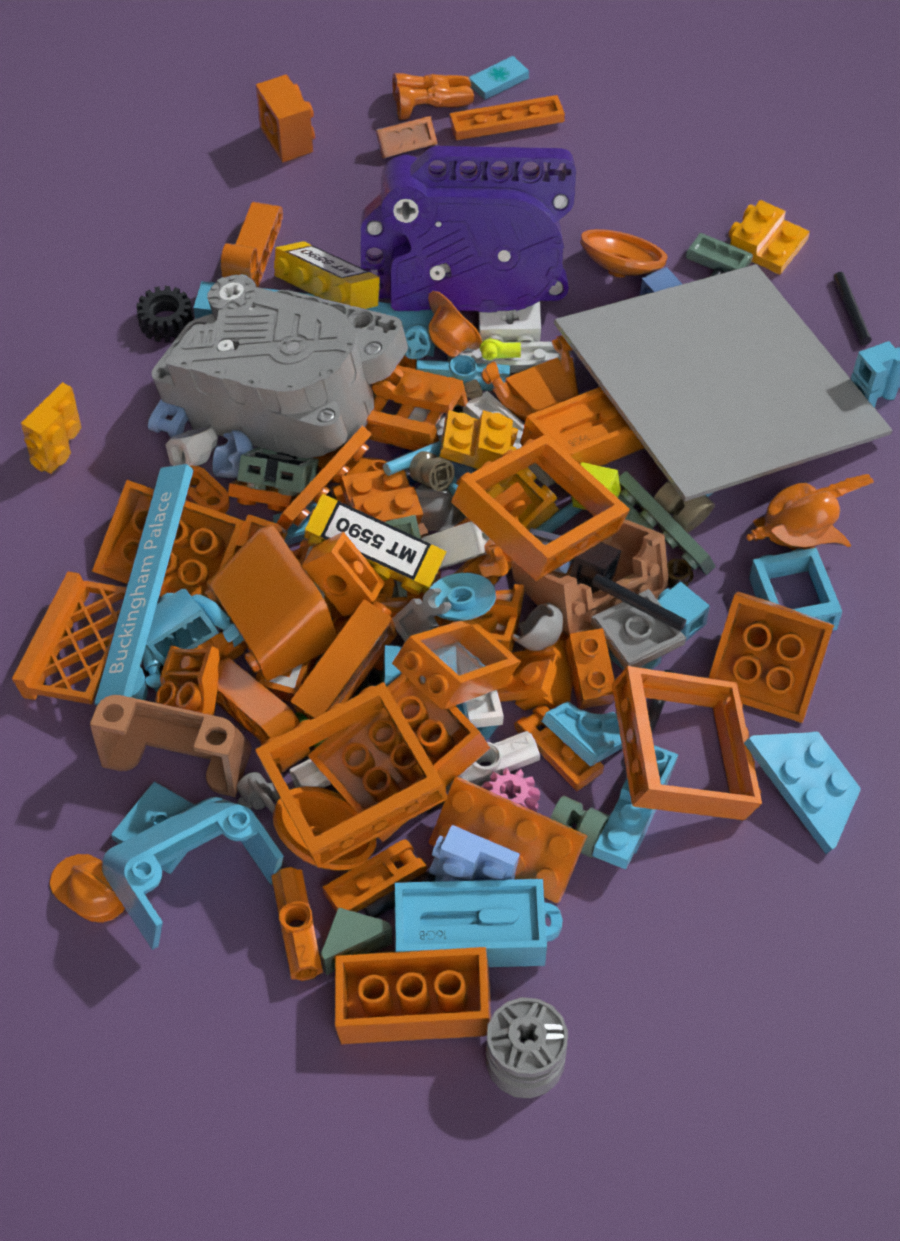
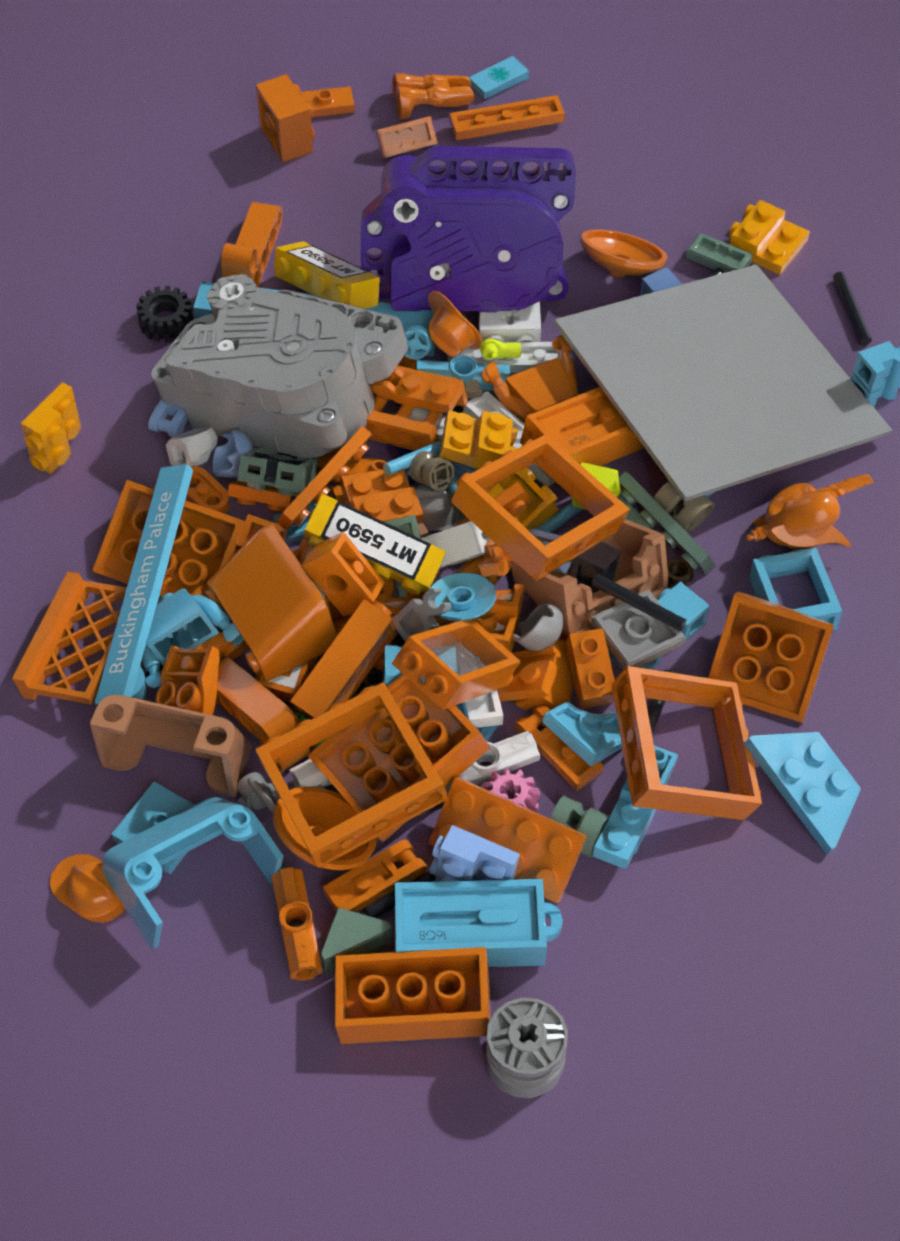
(330, 101): none -> orange plate

